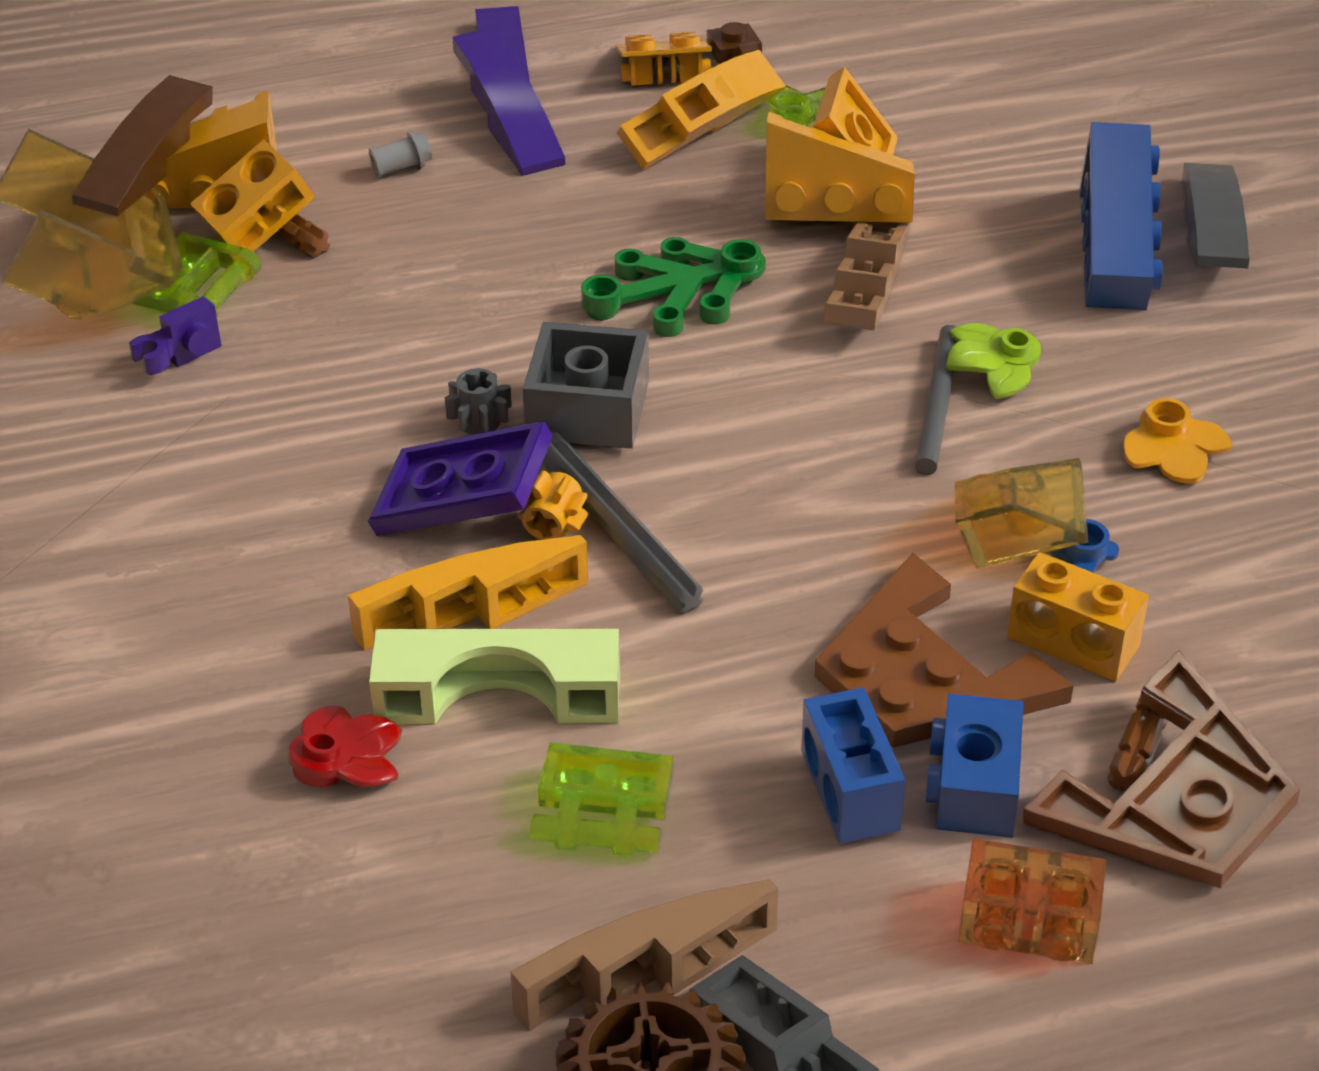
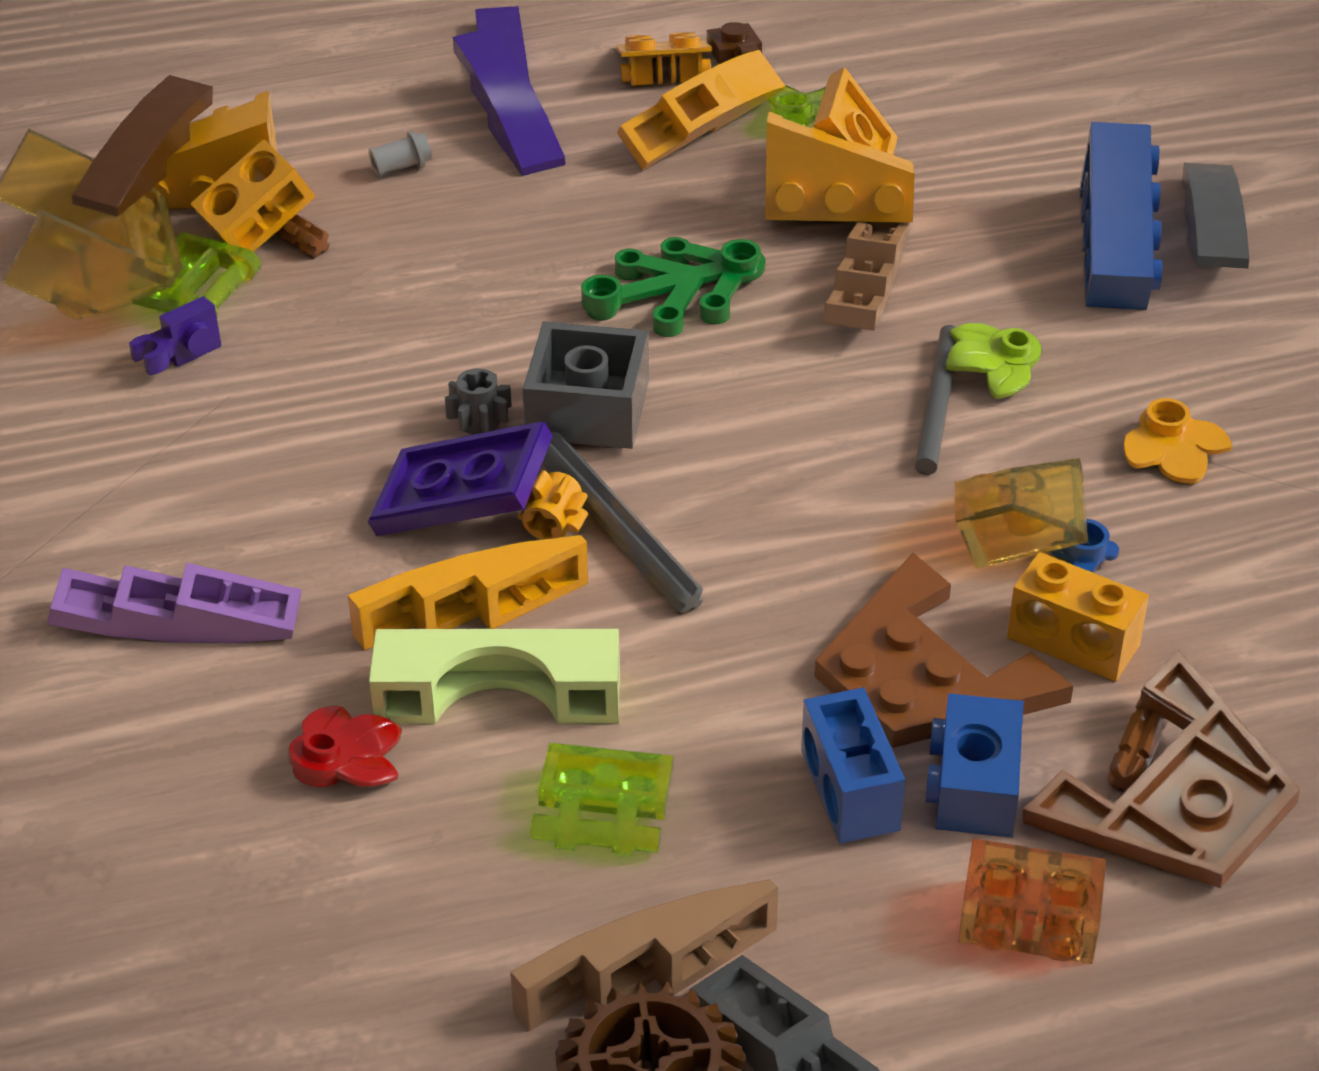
(160, 607): none -> medium lavender slope

